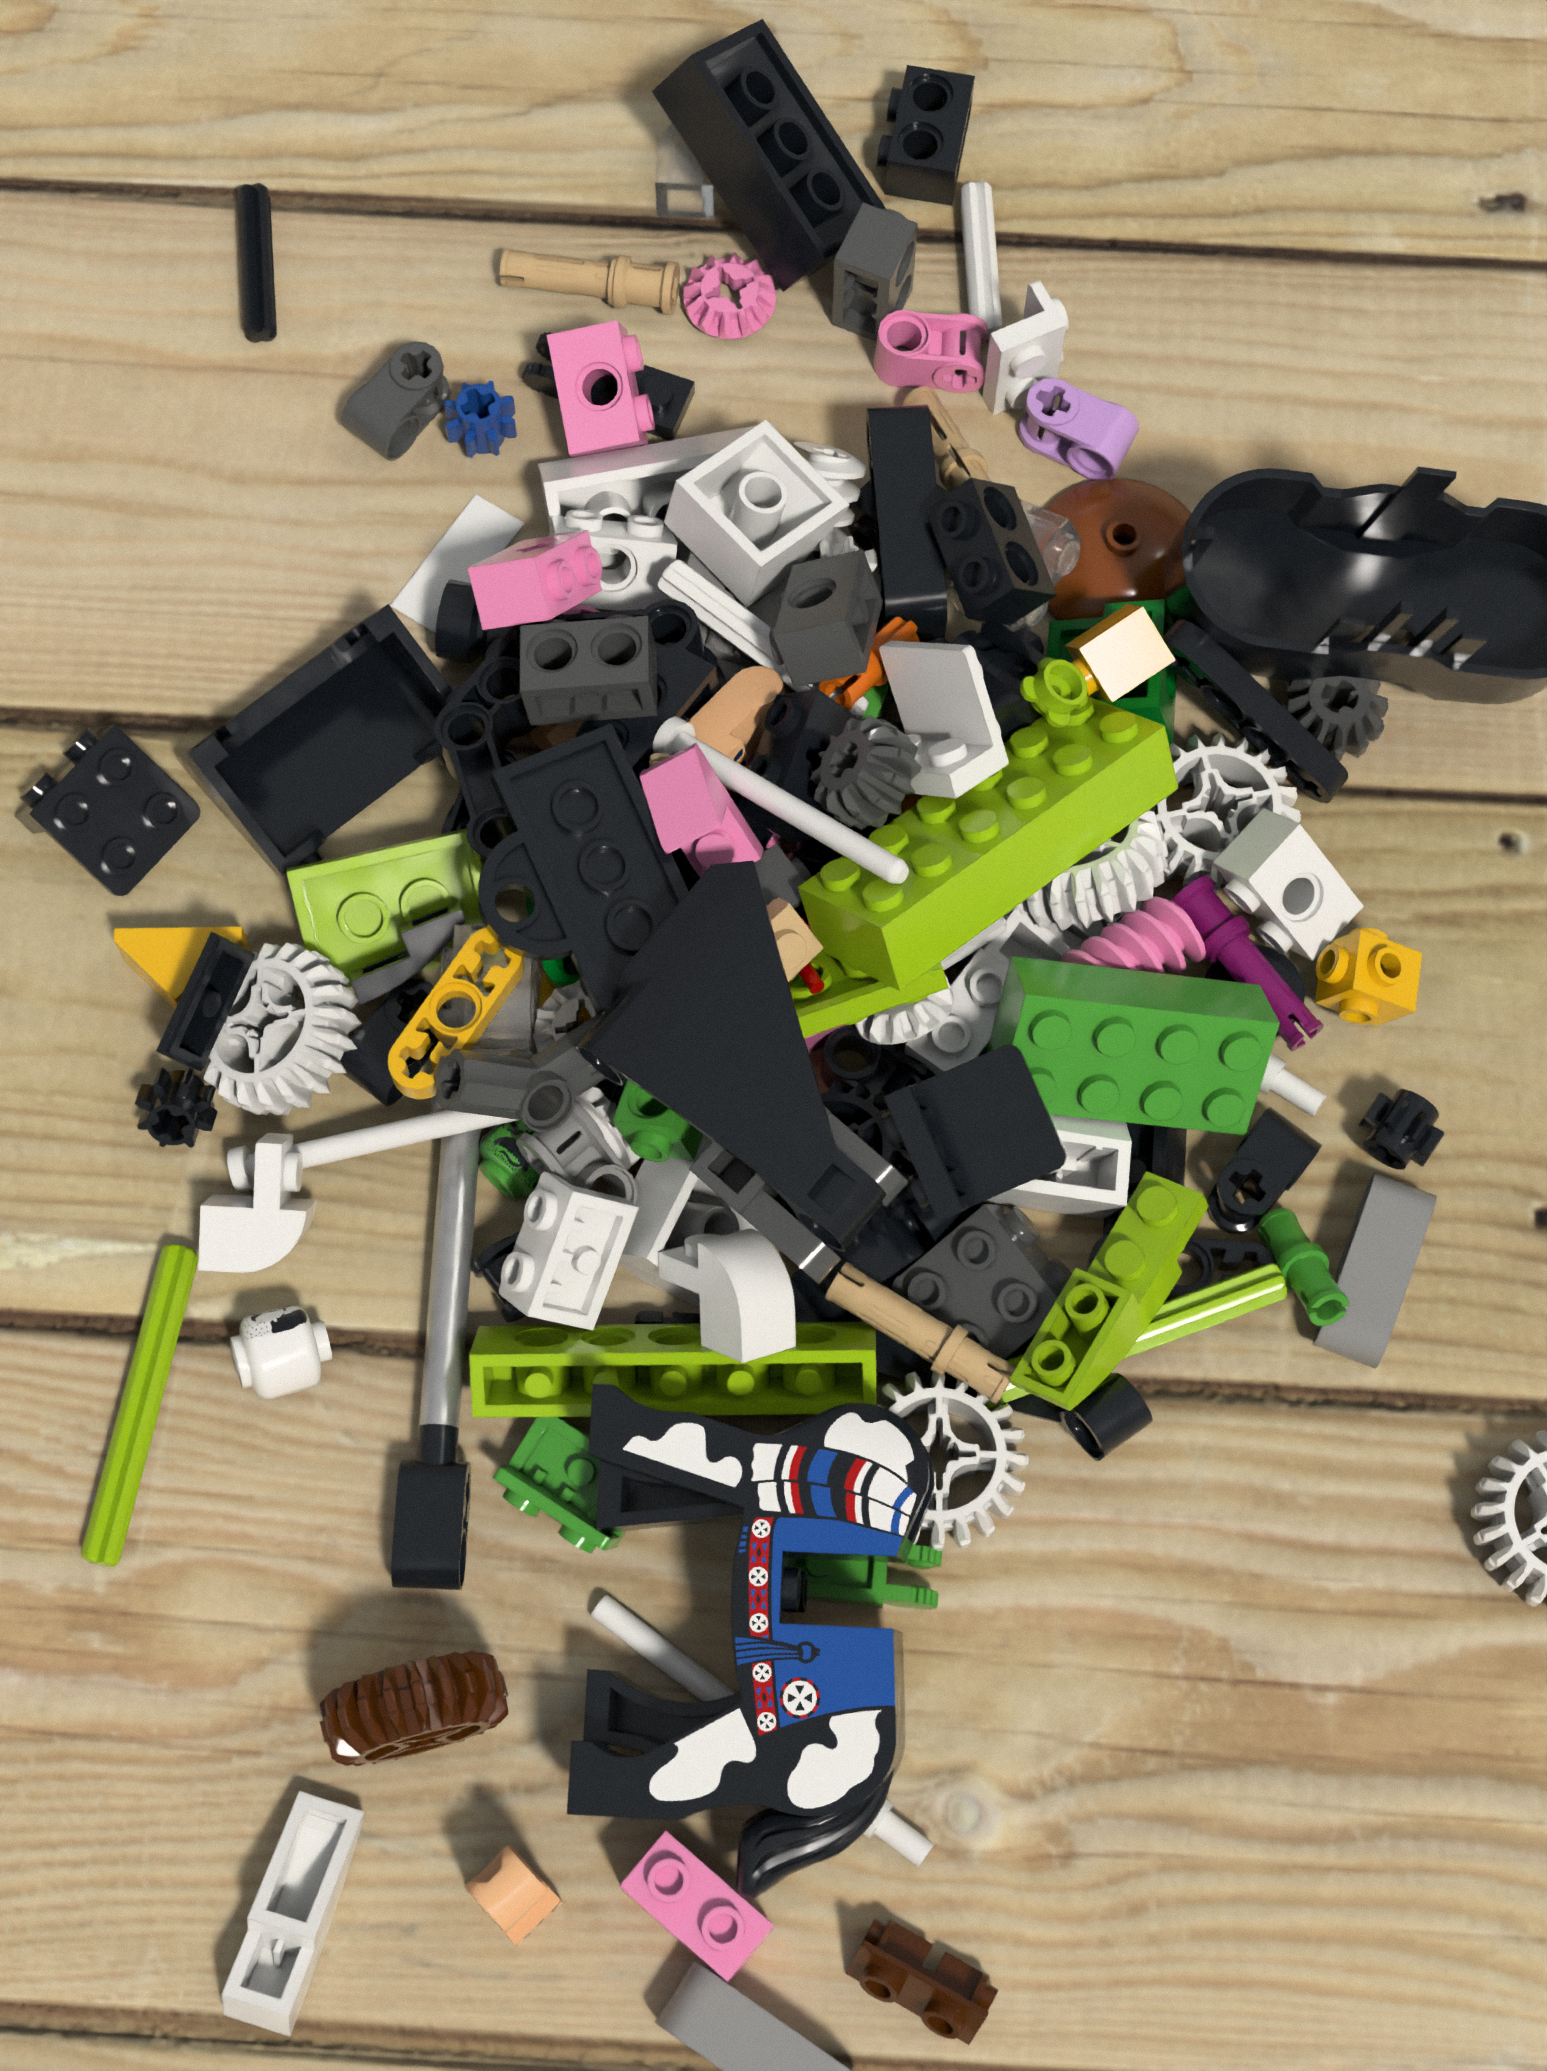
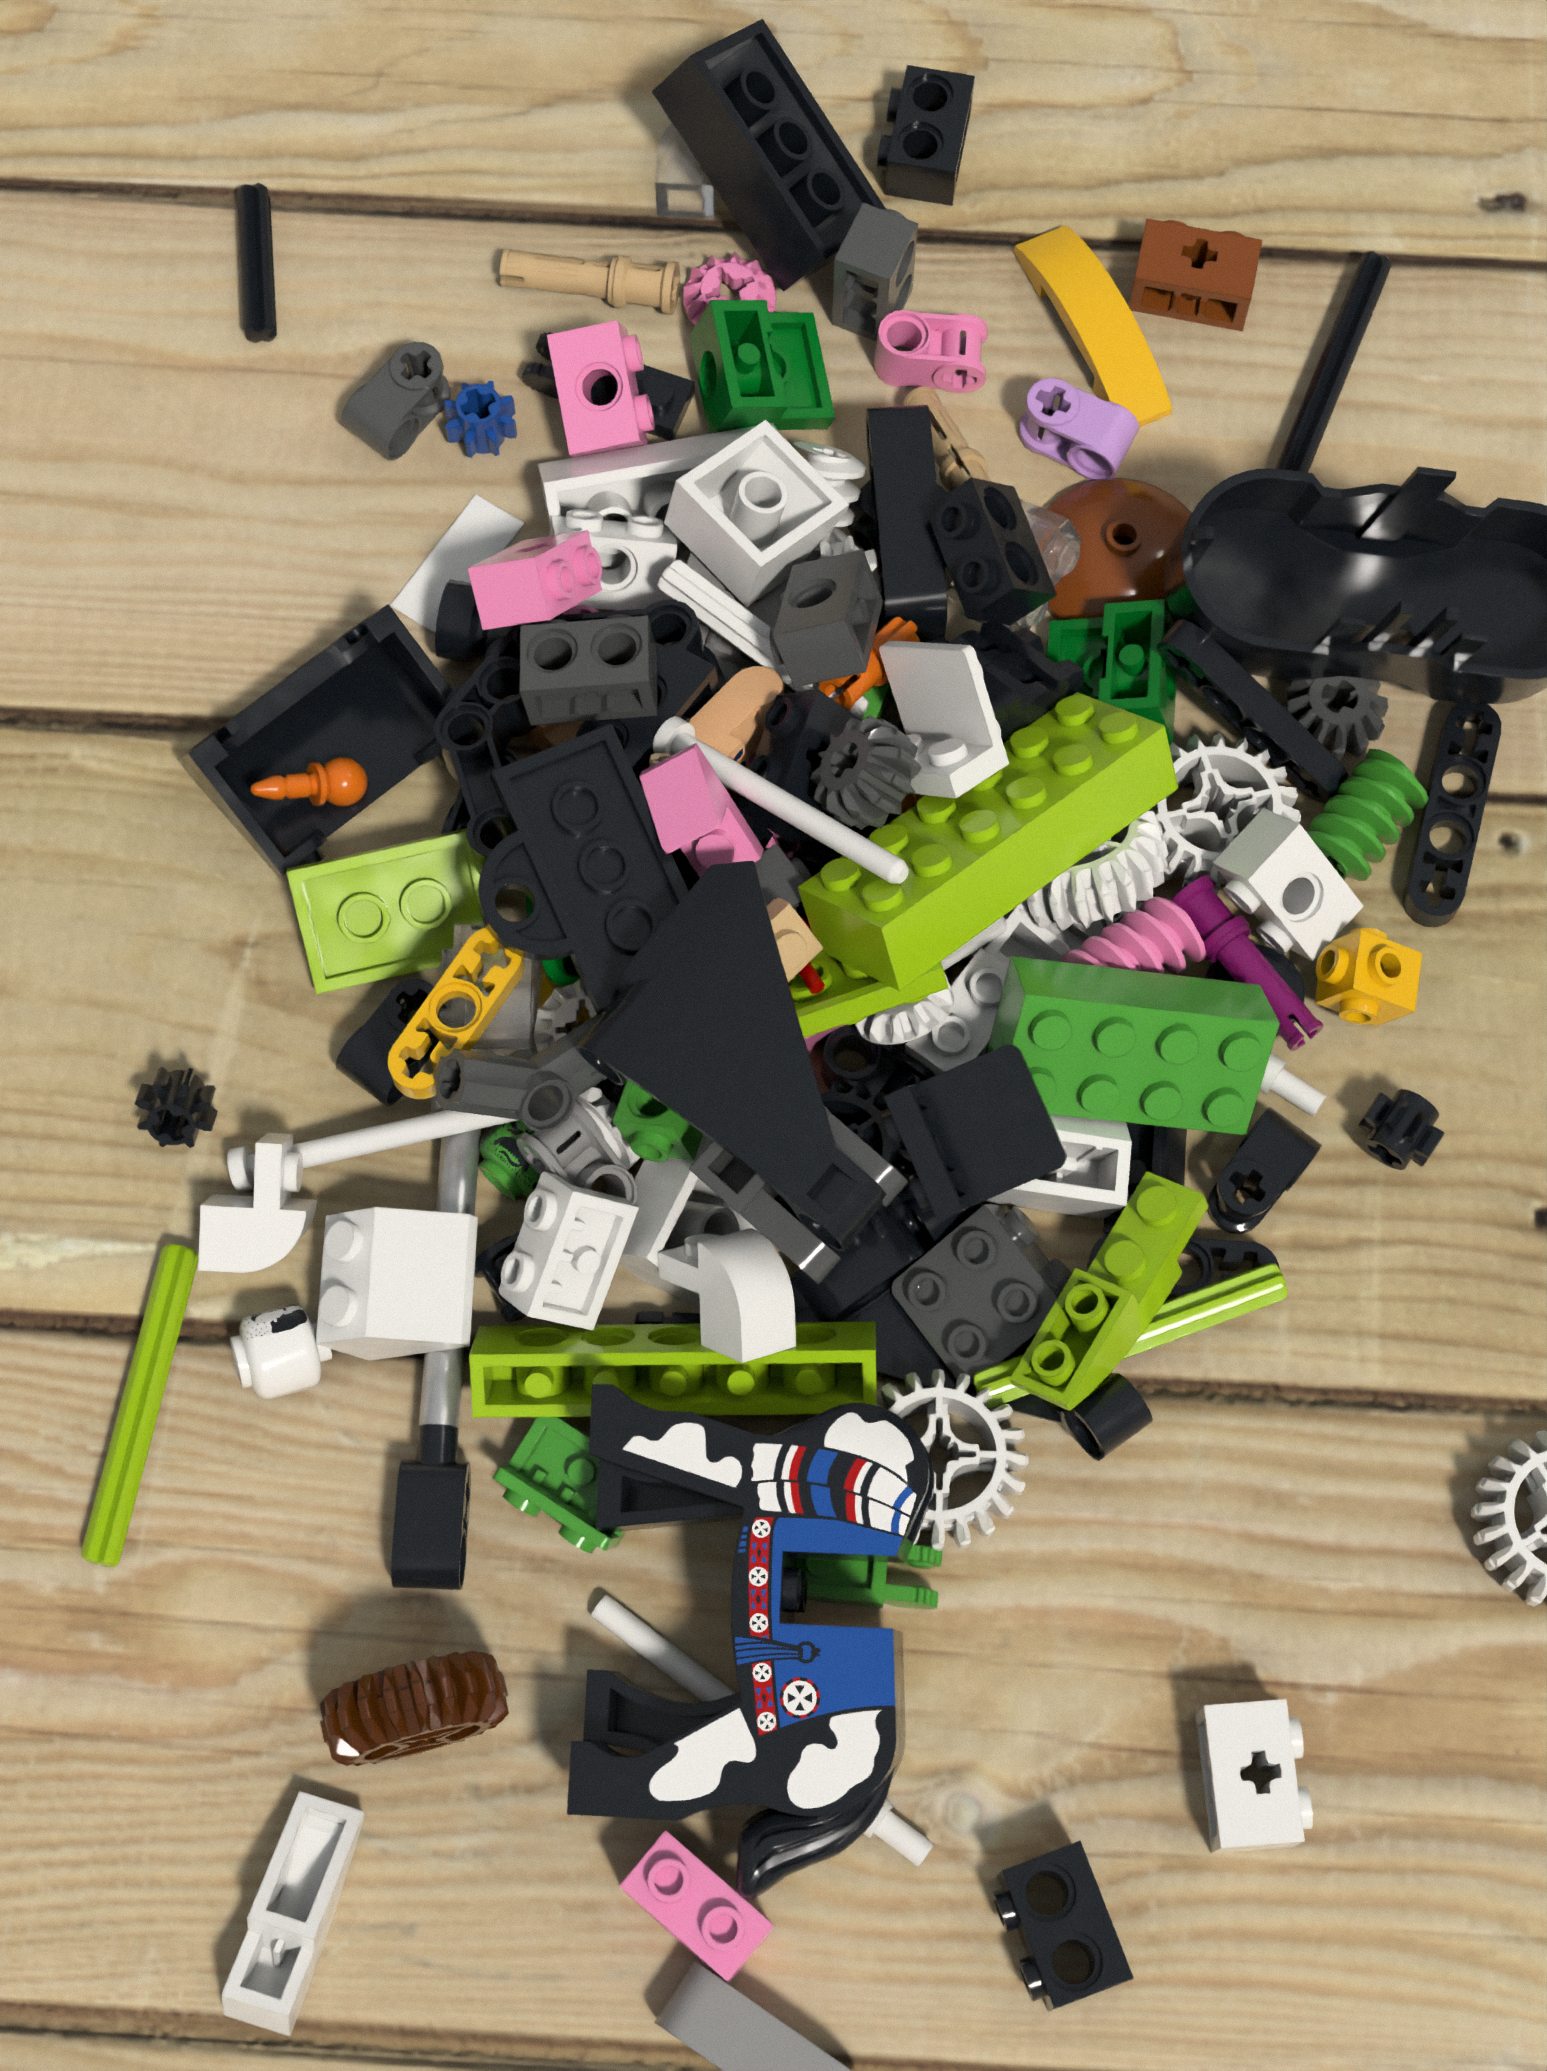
(109, 808): black bracket -> none
(169, 955): yellow slope -> none
(205, 1002): black slope -> none
(289, 1044): white gear -> none
(338, 782): none -> orange bar
(396, 1282): none -> white slope
(424, 941): black slope -> none
(513, 1895): light nougat leg -> none
(760, 368): none -> green brick
(930, 1338): tan pin -> none
(949, 2000): reddish brown hinge -> none
(980, 254): white axle -> none
(1025, 351): white bracket -> none
(1055, 690): lime plate -> none
(1079, 1921): none -> black brick
(1097, 320): none -> yellow slope
(1119, 653): brick -> none
(1195, 274): none -> dark orange brick
(1235, 1813): none -> white brick
(1303, 1267): bright green pin -> none
(1335, 363): none -> black axle
(1367, 814): none -> bright green piece
(1377, 1268): light grey beam -> none
(1451, 812): none -> black beam

